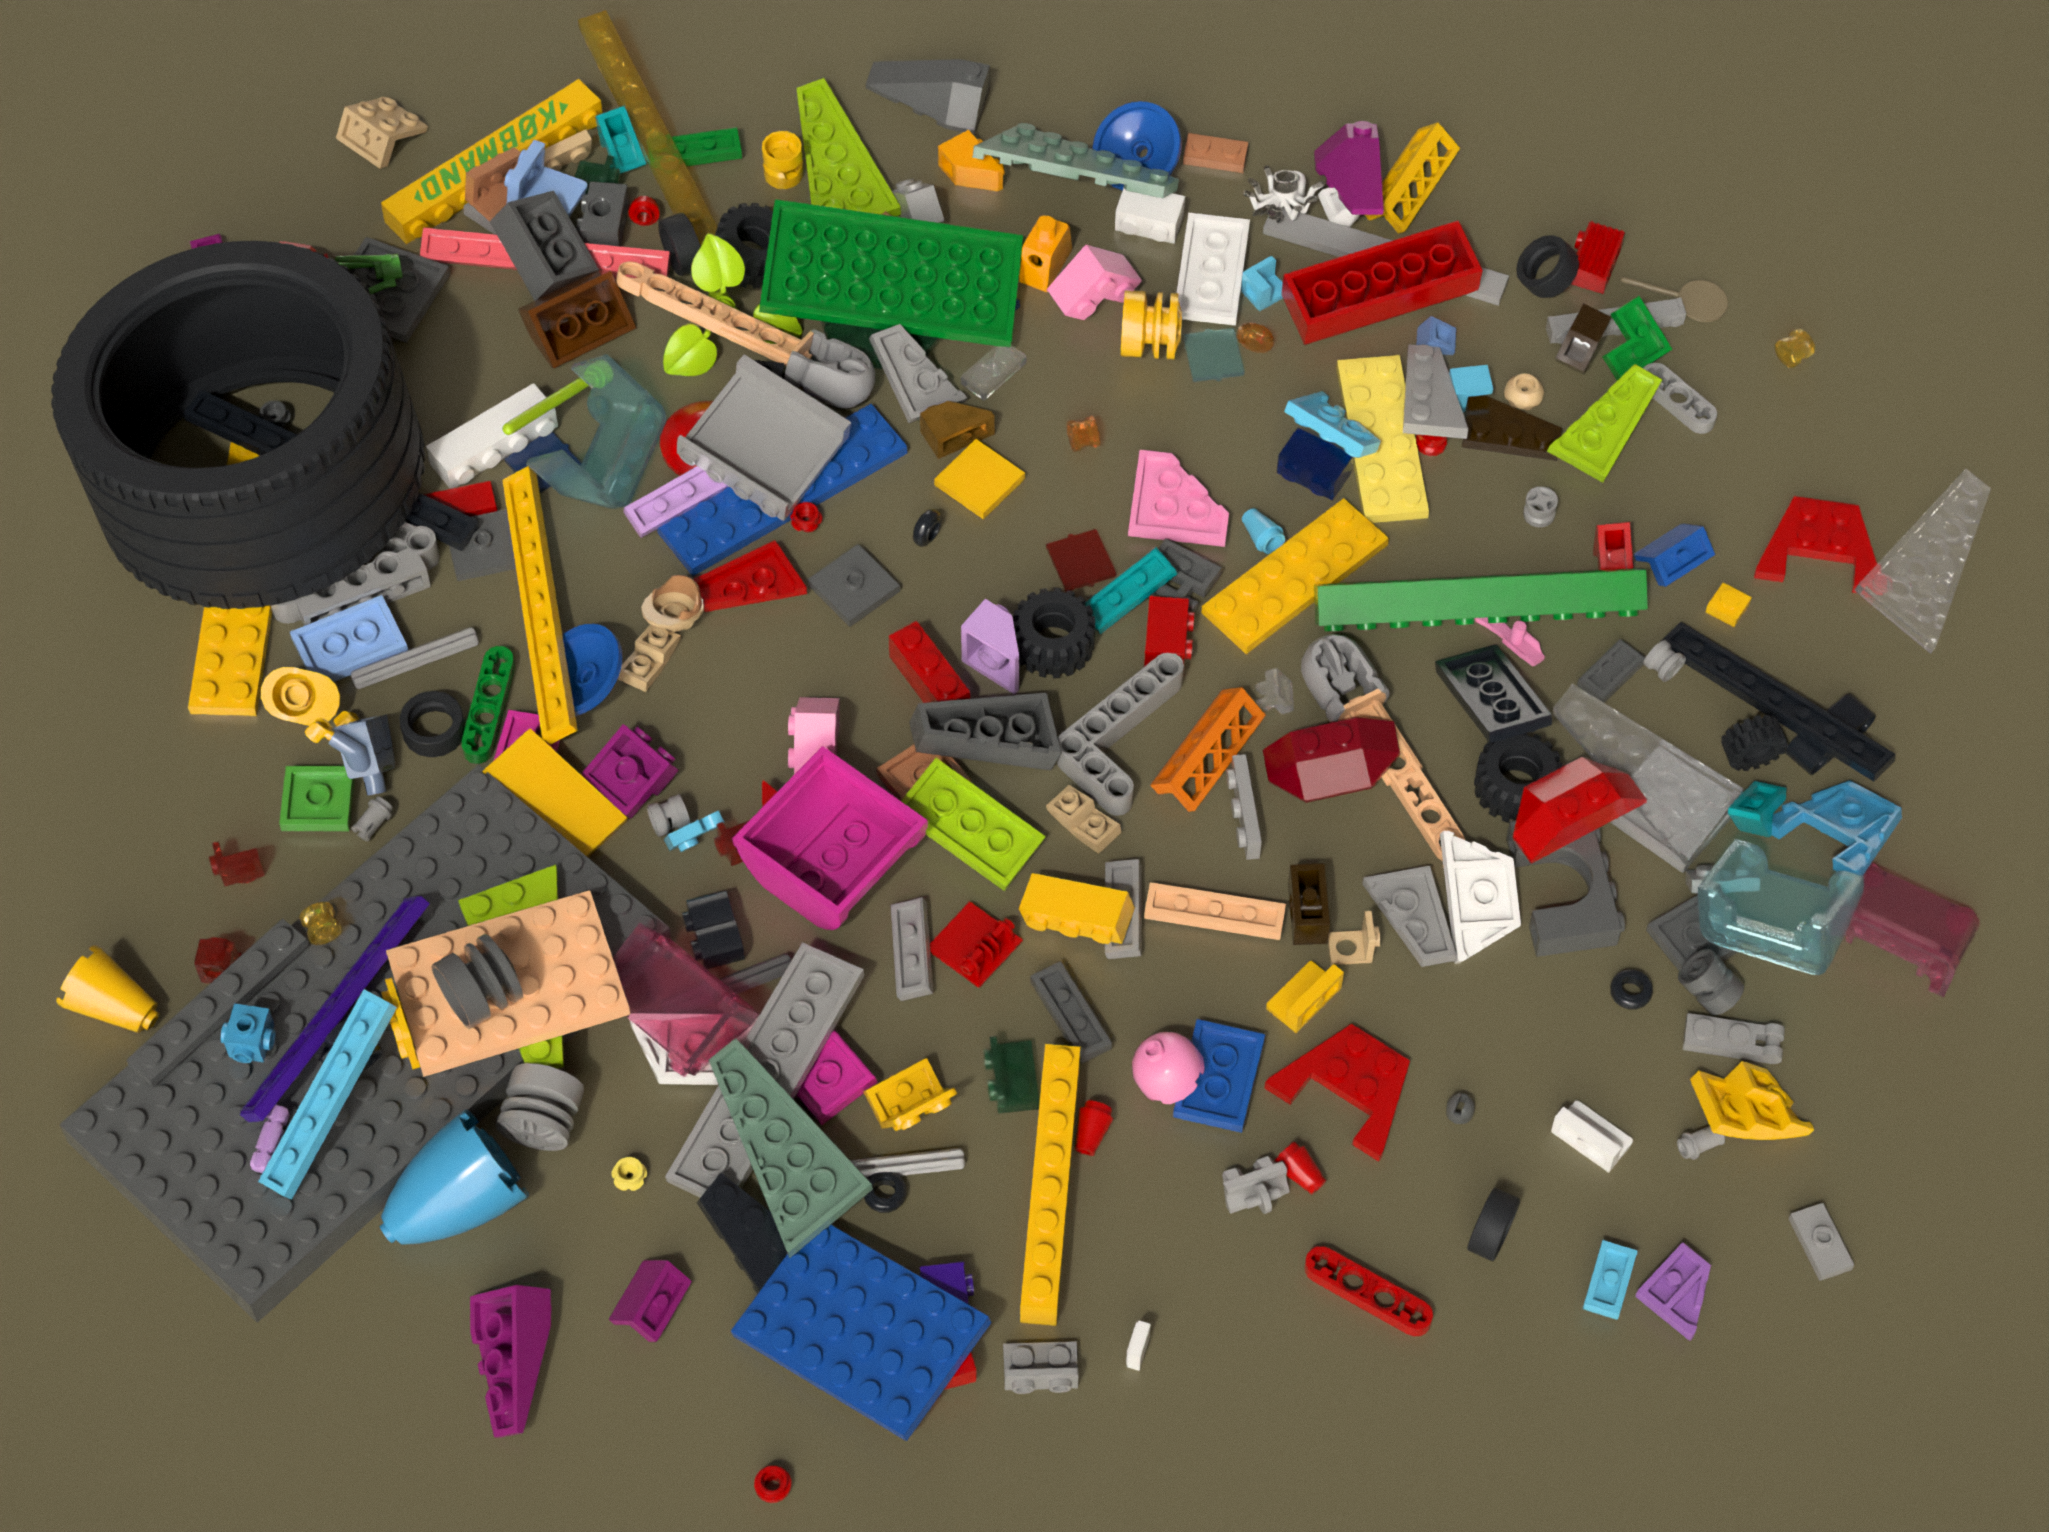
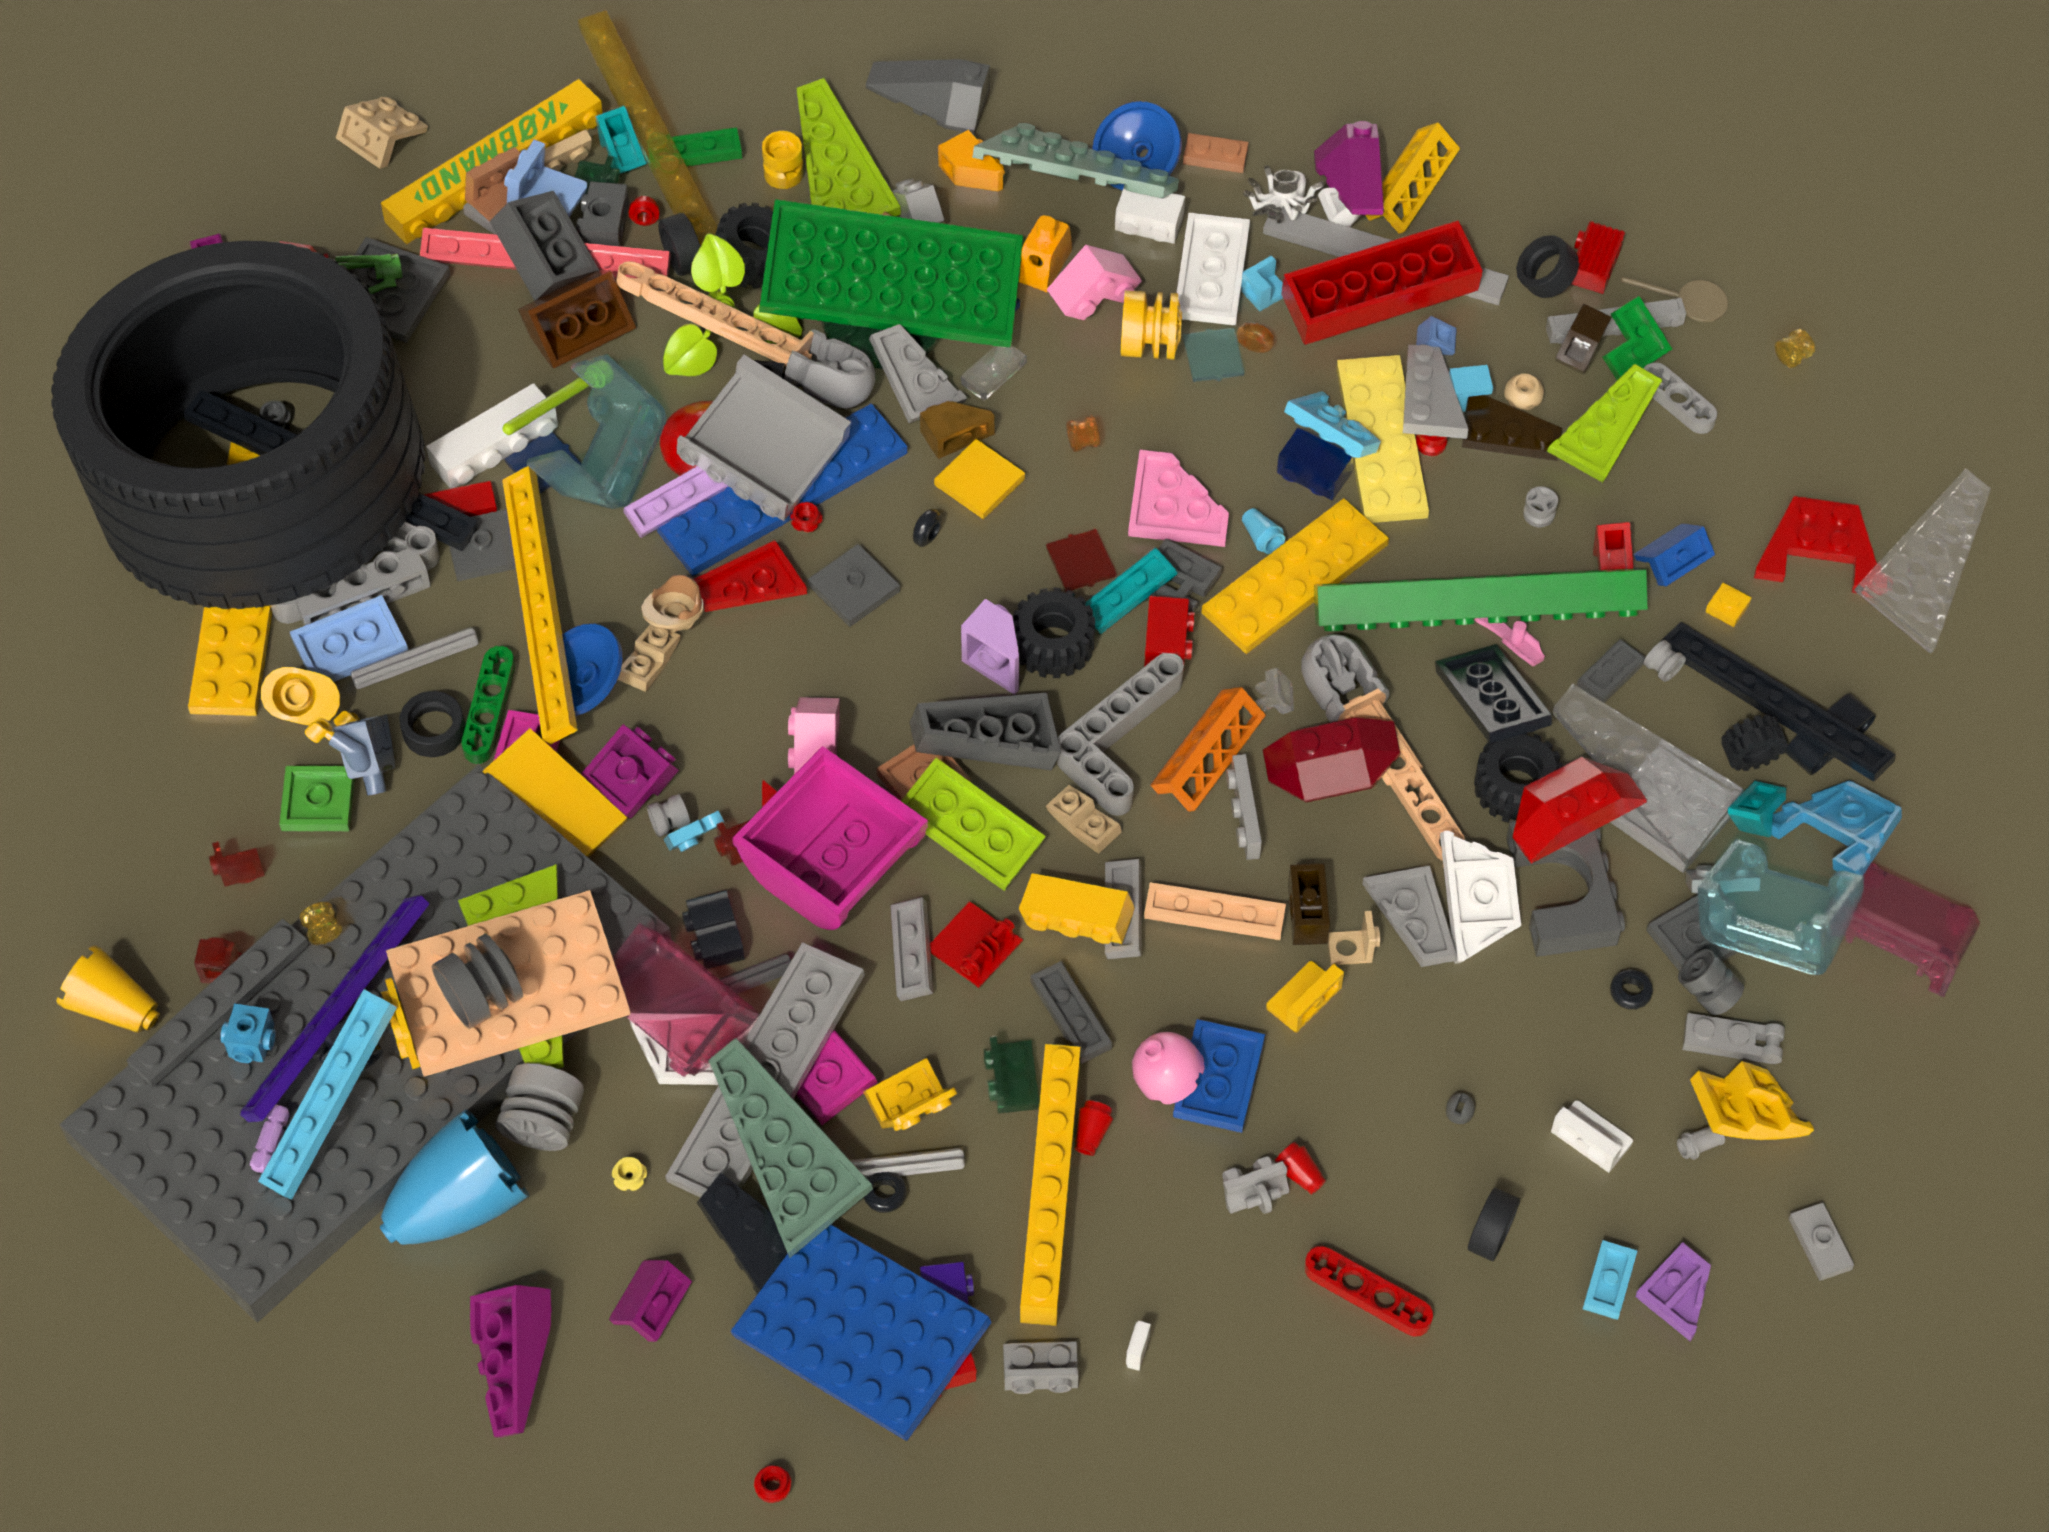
(372, 818): light grey pin -> none
(925, 666): red brick -> none
(1357, 1071): red wing -> none

